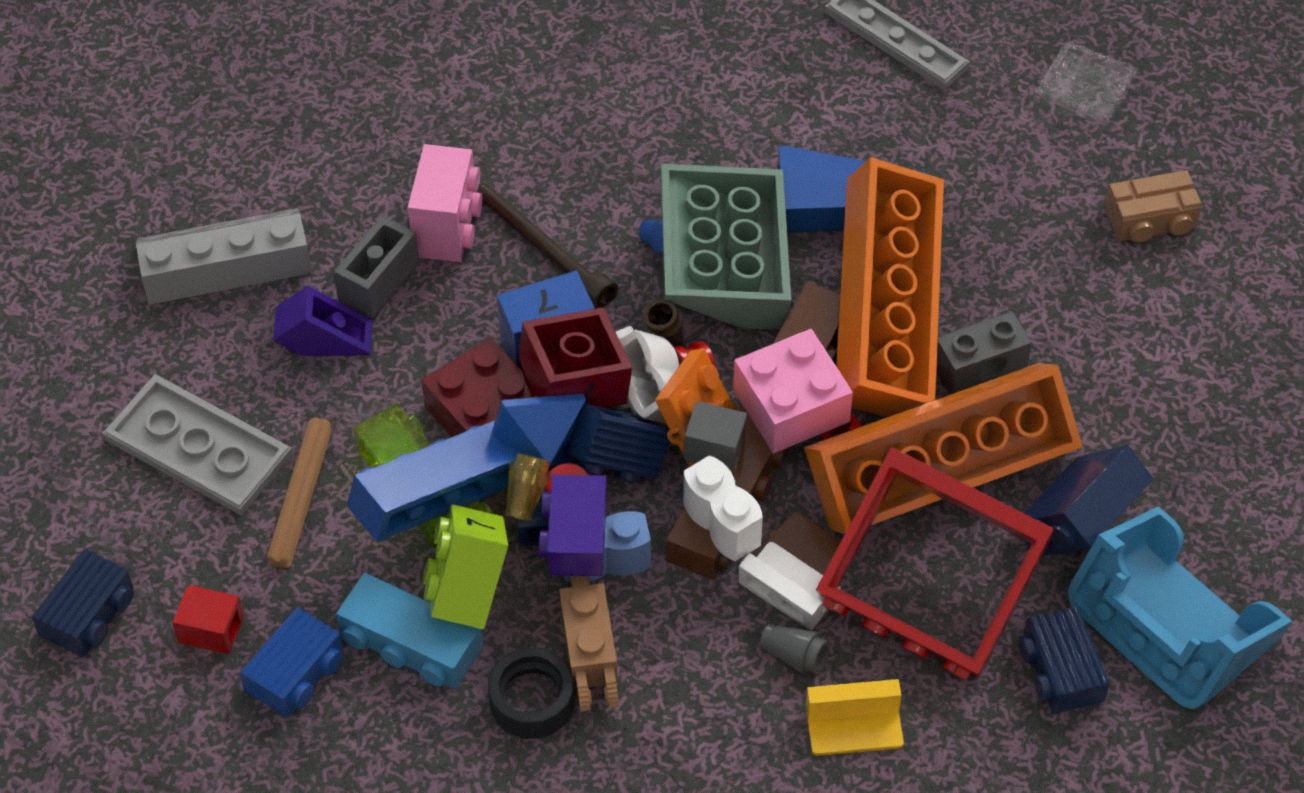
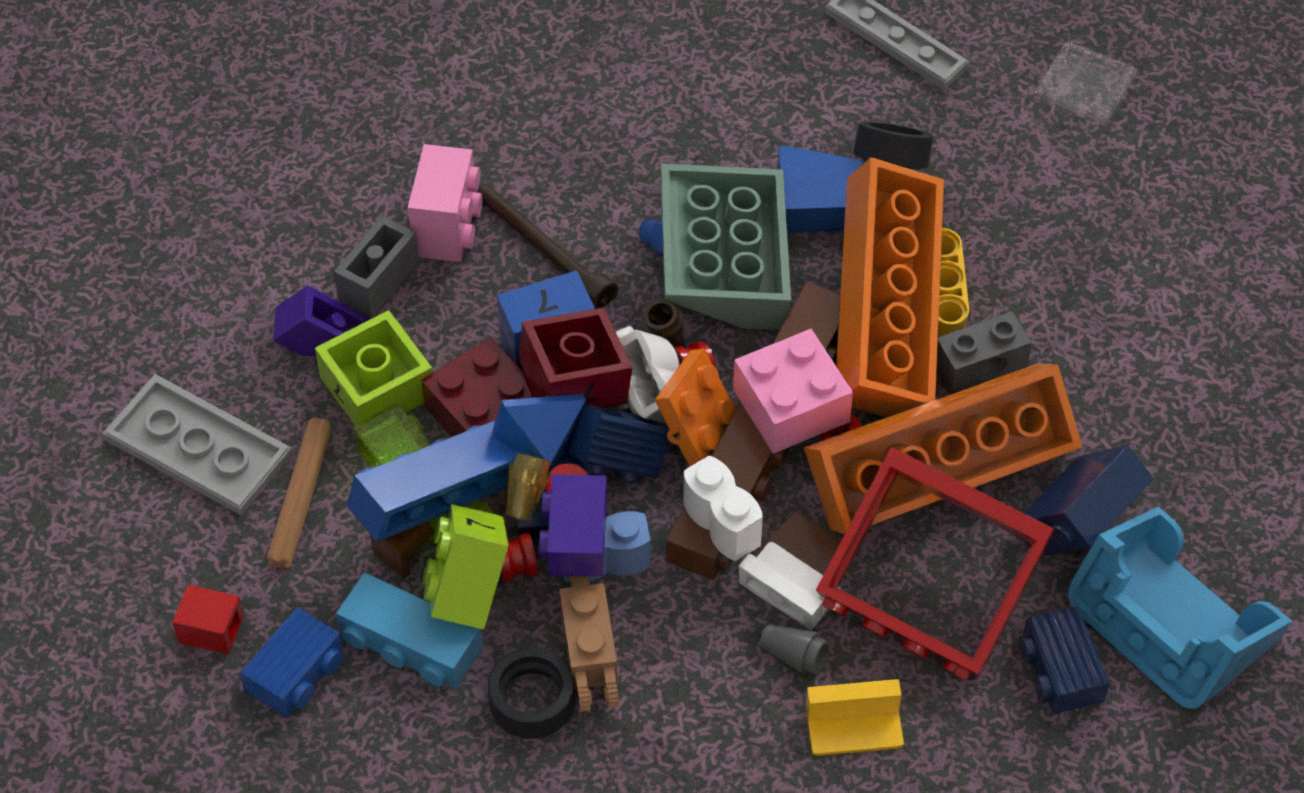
(84, 603): dark blue brick -> none
(223, 256): light grey slope -> none
(373, 368): none -> lime brick
(397, 548): none -> reddish brown panel
(519, 559): none -> red wheel
(715, 433): dark grey panel -> none
(893, 144): none -> black tyre
(953, 286): none -> yellow beam
(1153, 206): medium nougat brick -> none

